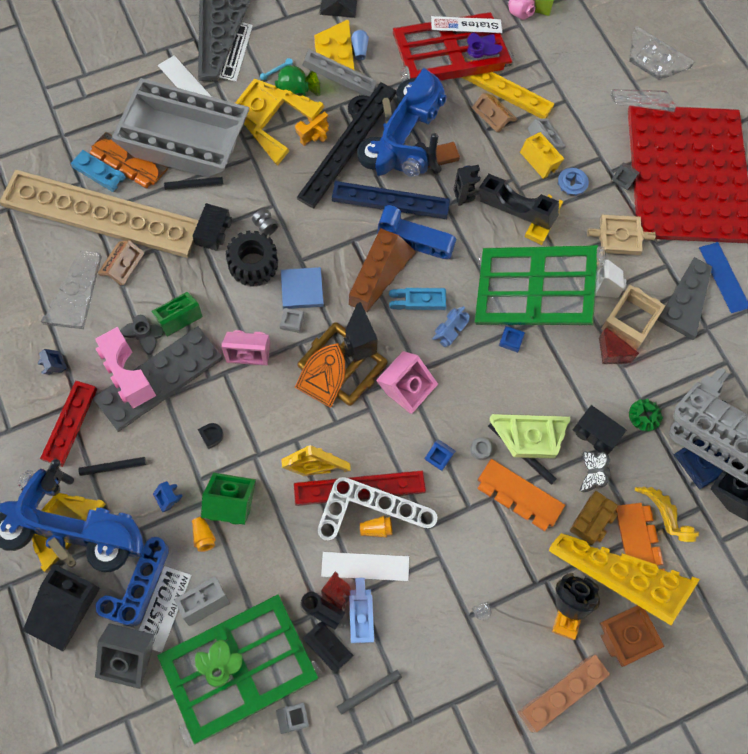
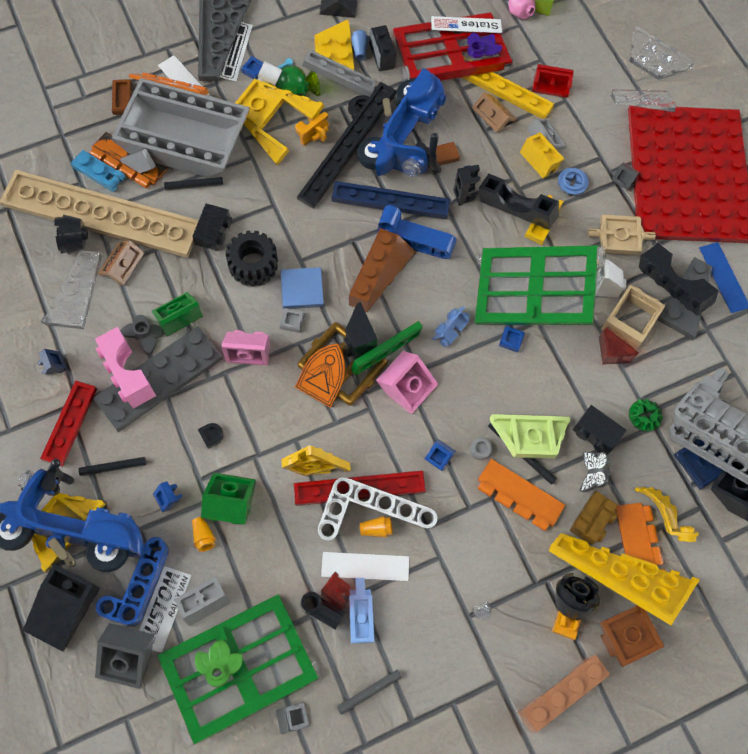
(70, 234): none -> black cone
(121, 95): none -> dark orange tile
(139, 161): none -> light grey tile
(178, 84): none -> orange windscreen
(252, 67): none -> blue tile
(265, 222): flat silver wheel -> none
(269, 73): none -> white piece
(328, 647): black hinge -> none
(382, 48): none -> black brick
(386, 348): none -> green tile
(419, 299): dark azure hinge -> none
(552, 80): none -> red hinge
(693, 294): none -> black arch

